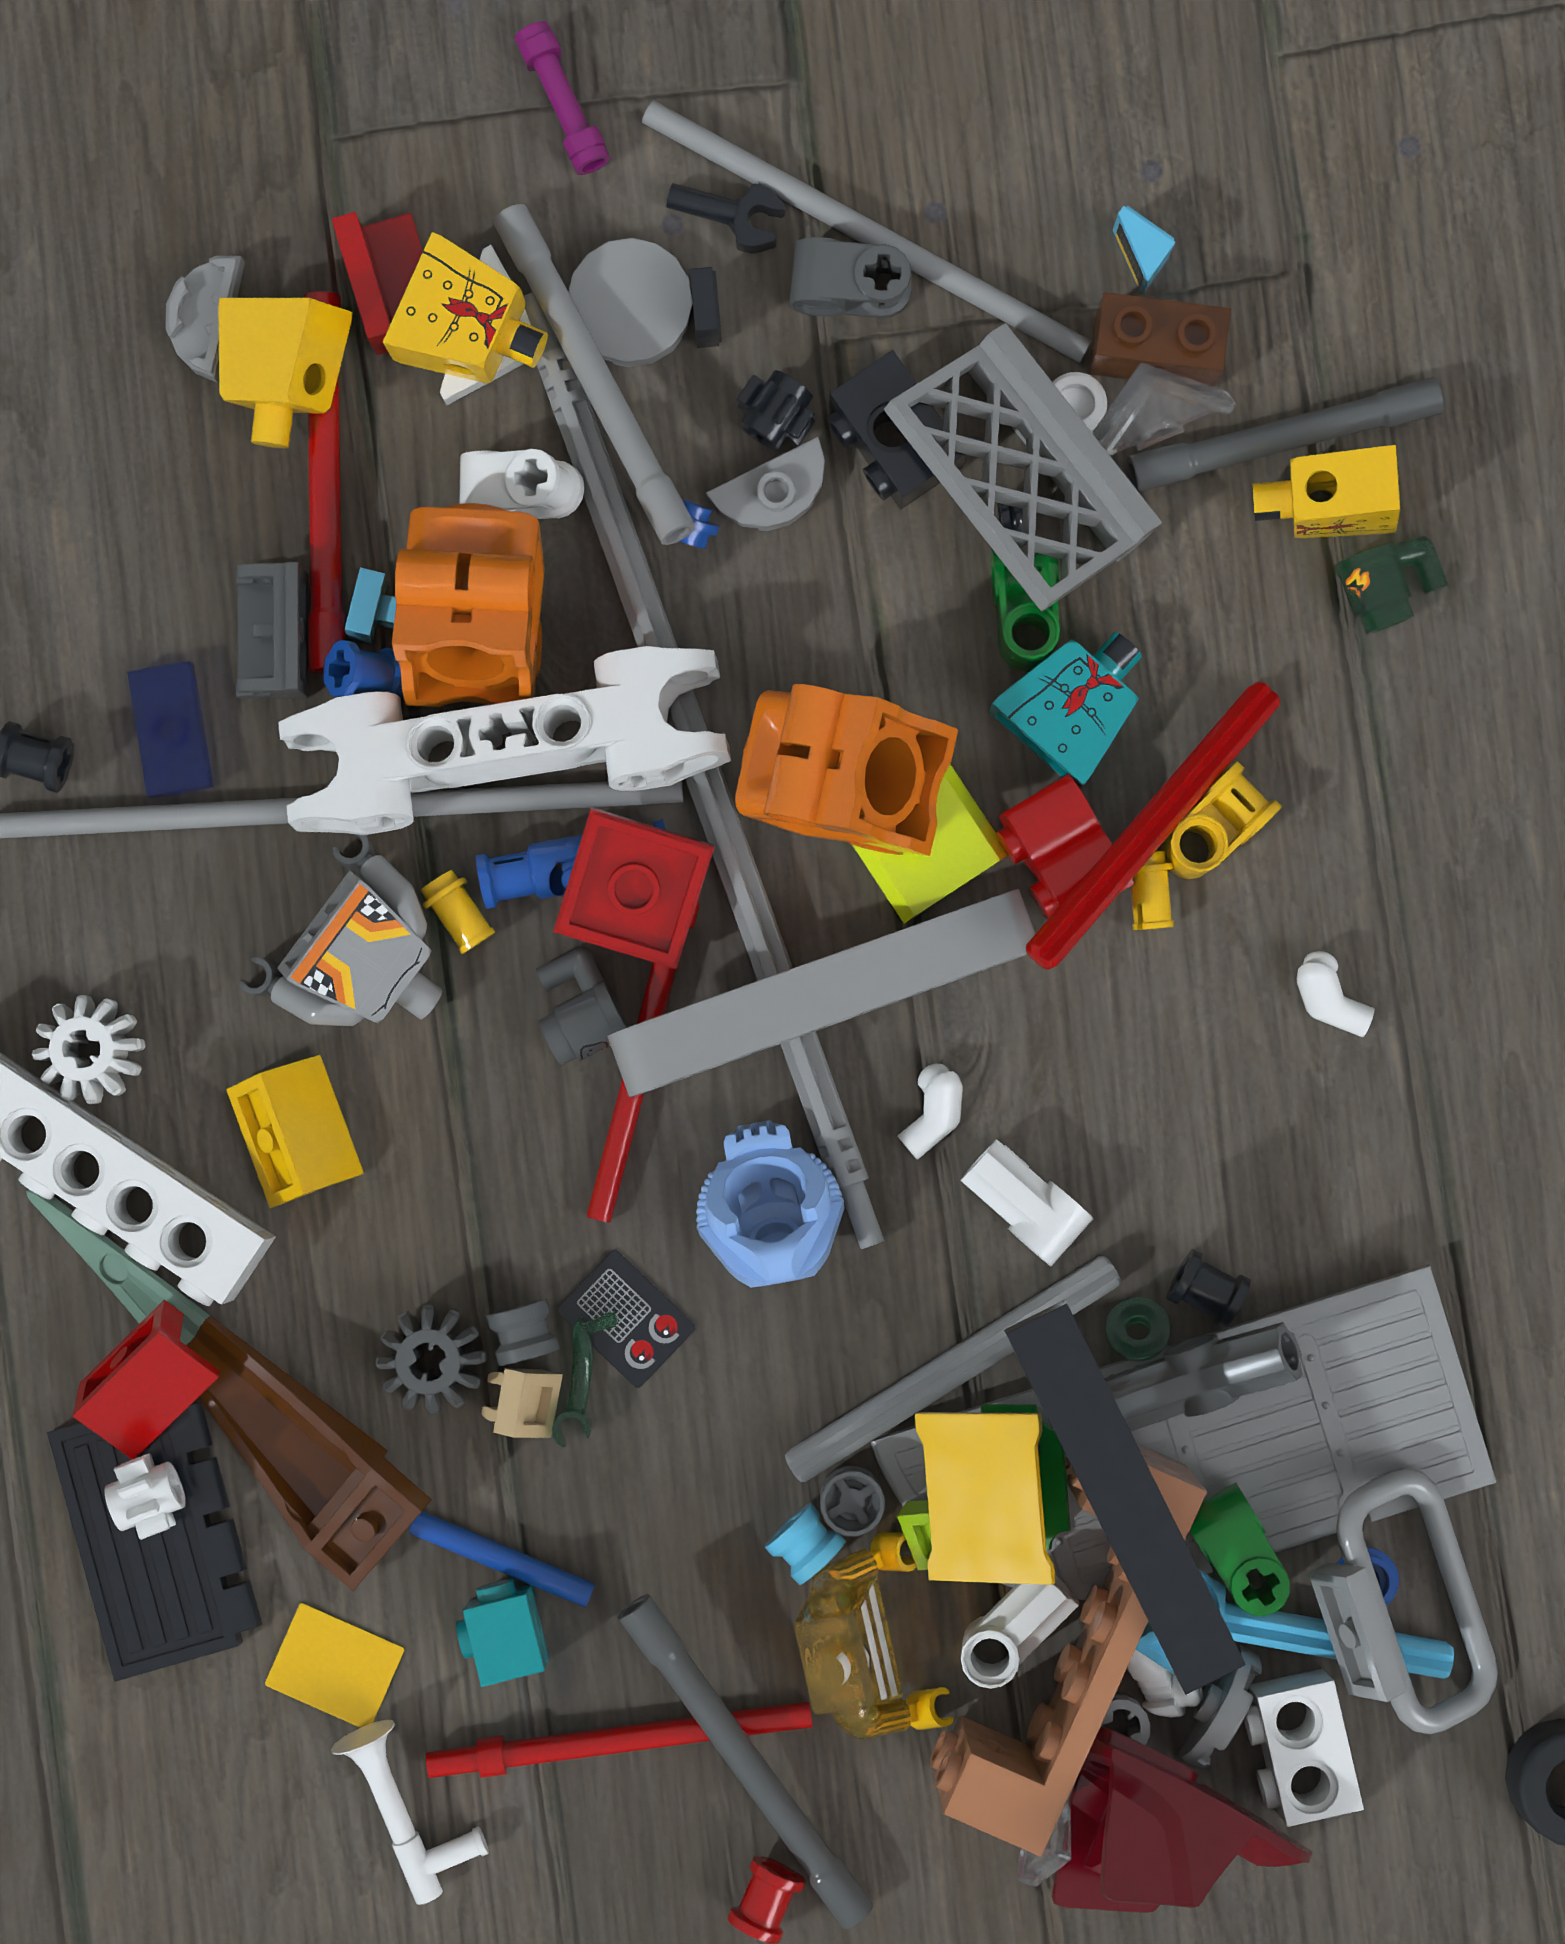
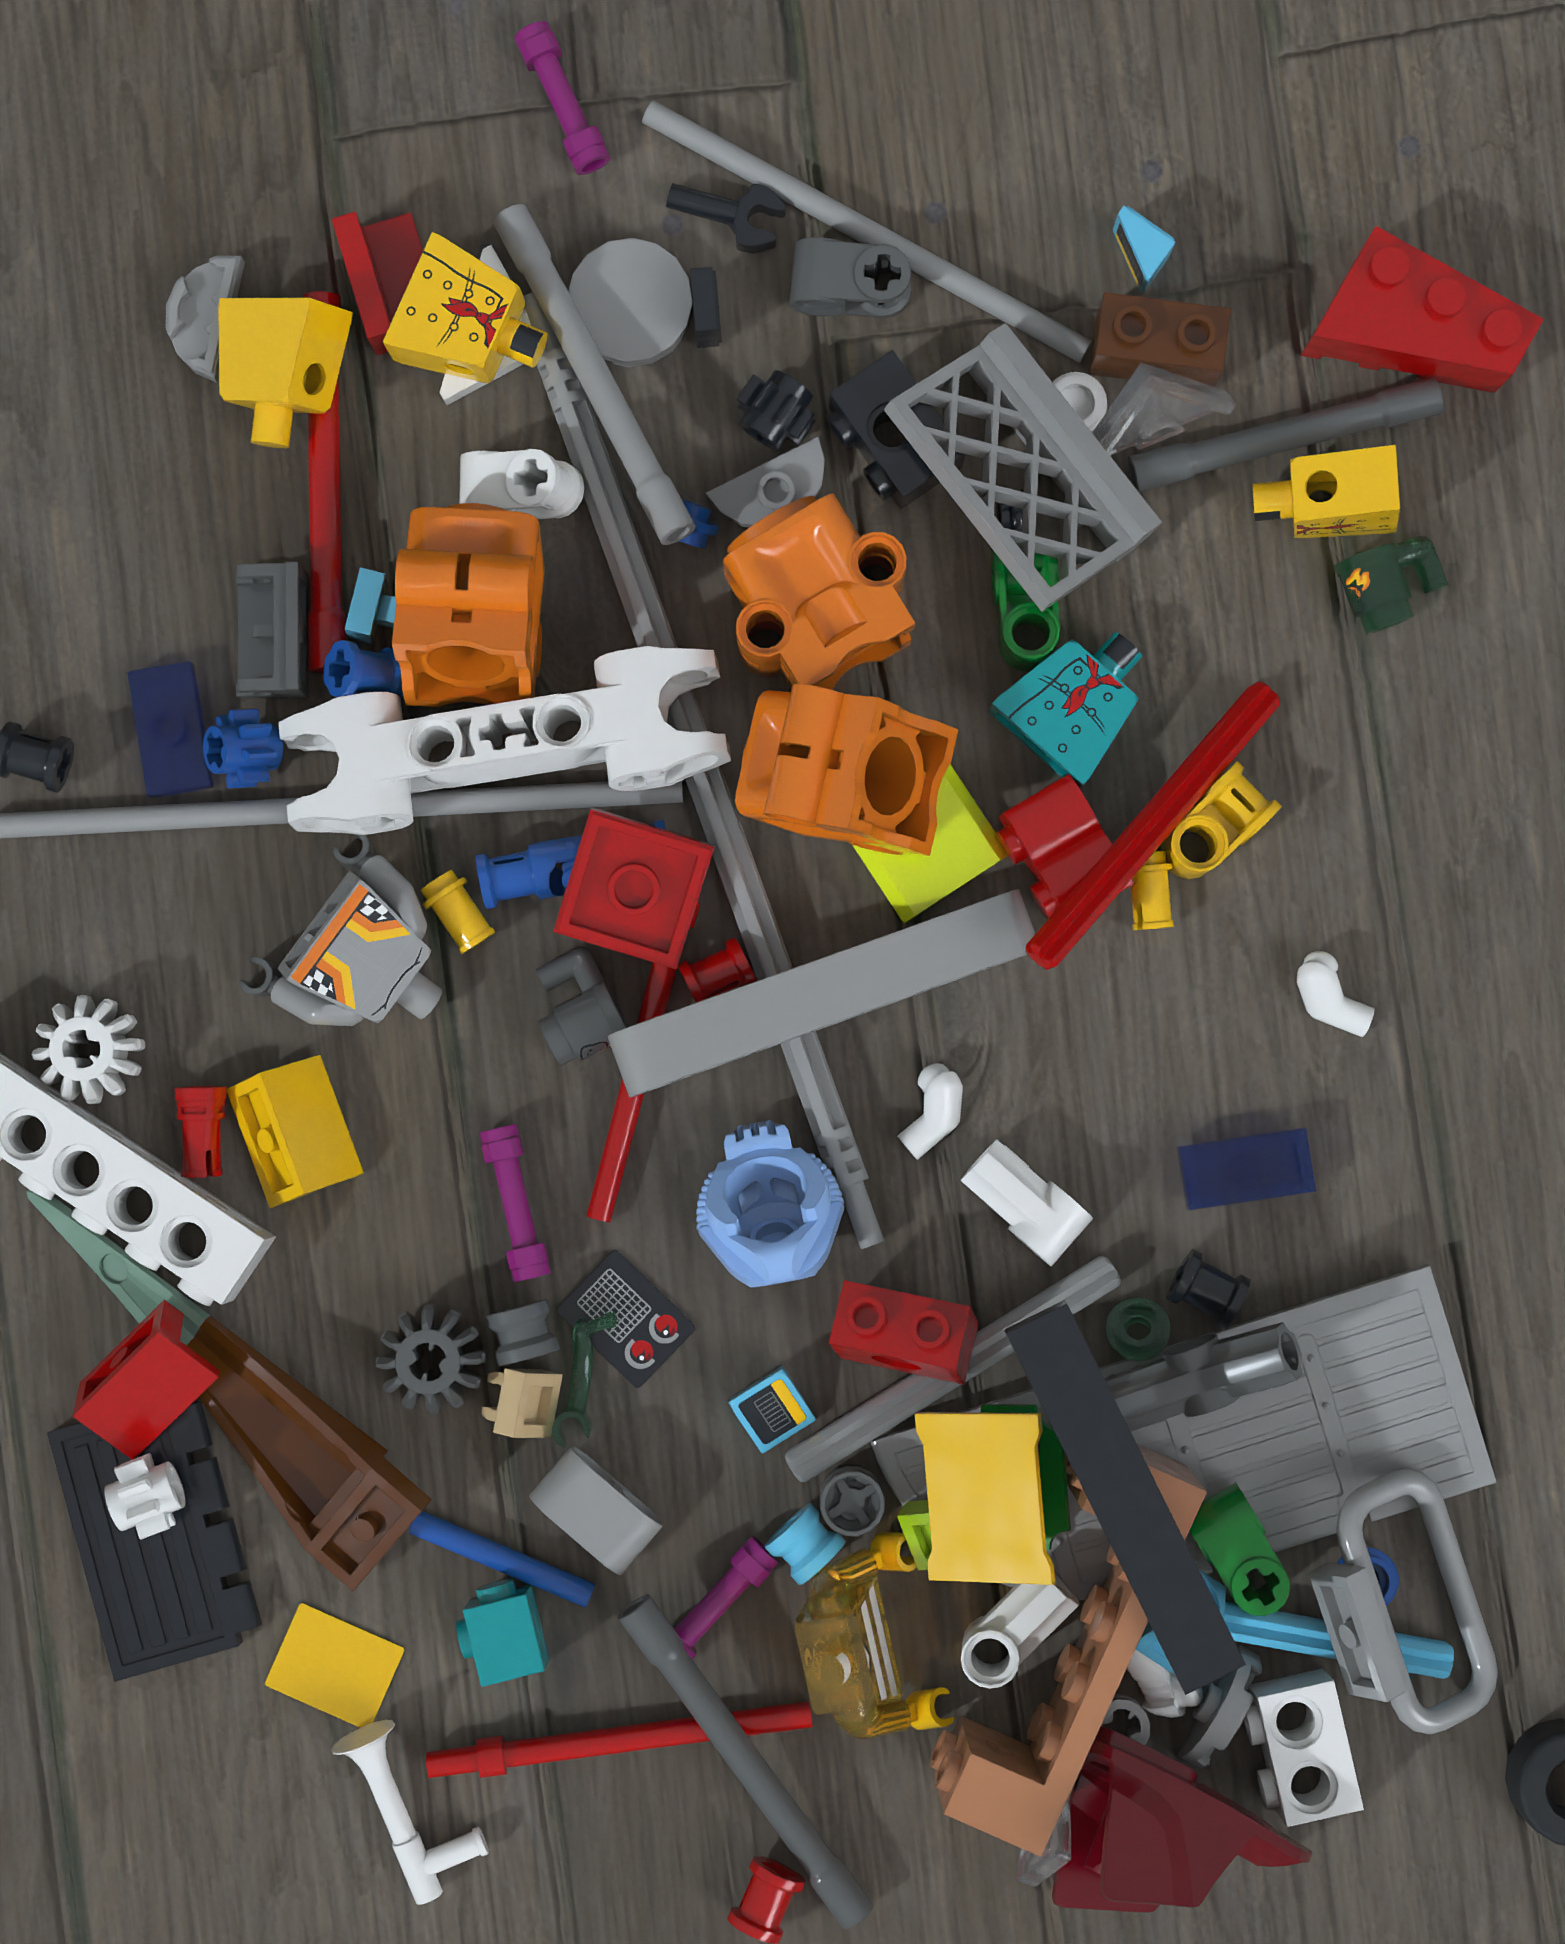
(201, 1117): none -> red pin
(242, 748): none -> blue gear
(528, 1257): none -> magenta bar
(596, 1510): none -> light grey beam
(717, 972): none -> red bush
(750, 1565): none -> magenta bar
(771, 1409): none -> slope
(805, 582): none -> orange piece
(904, 1332): none -> red brick
(1246, 1168): none -> clear blue plate
(1422, 319): none -> red wedge

